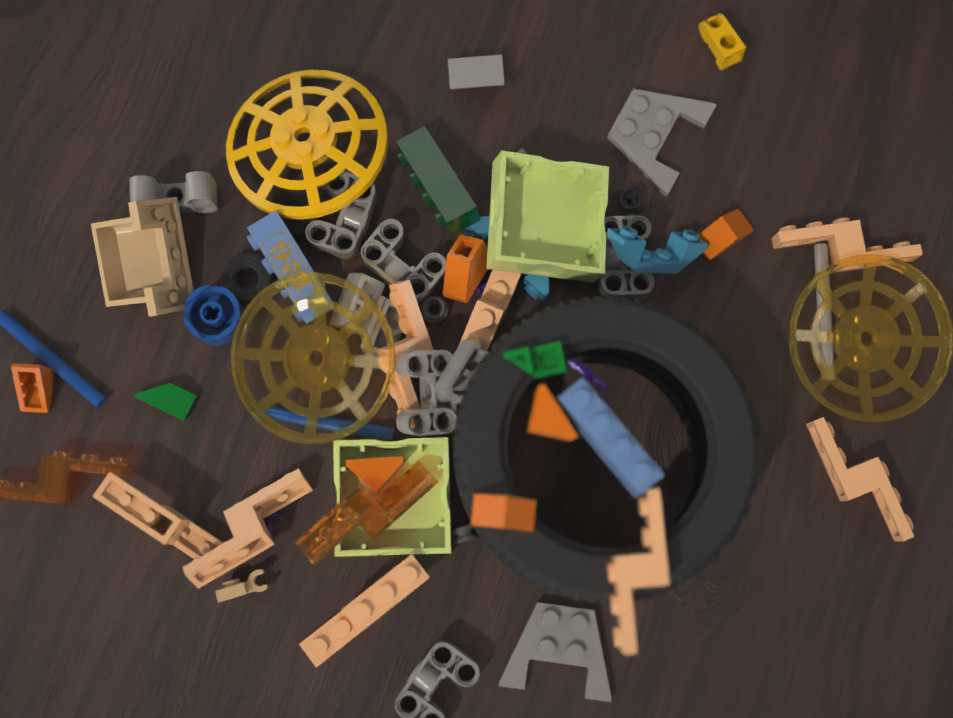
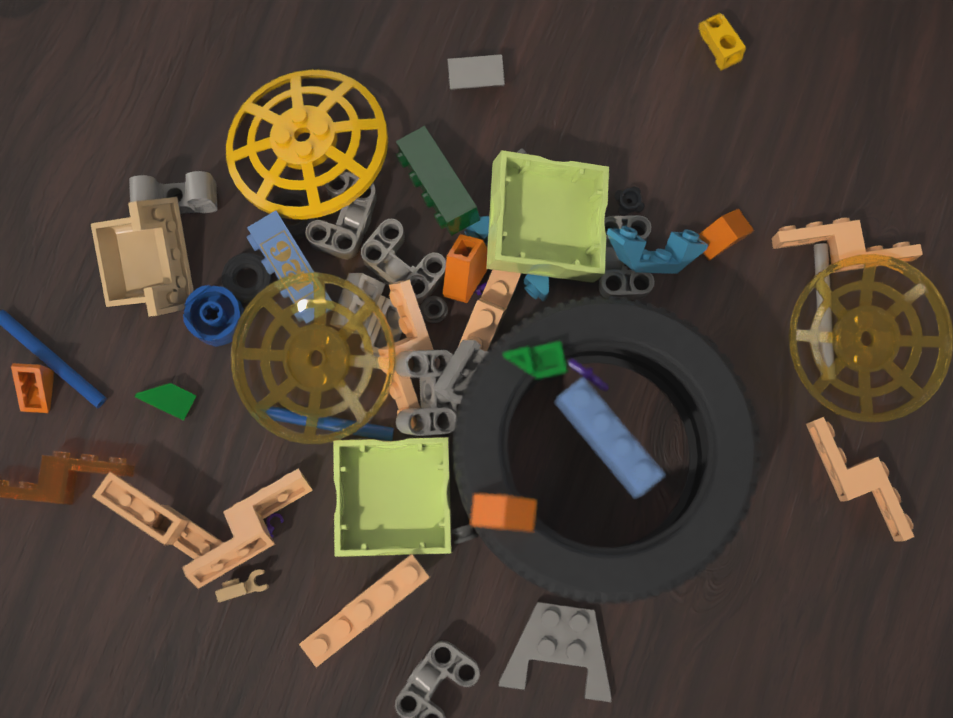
(366, 511): clear orange bracket -> none
(376, 471): orange slope -> none
(547, 417): orange slope -> none
(638, 571): light nougat bracket -> none
(645, 126): light grey wing -> none

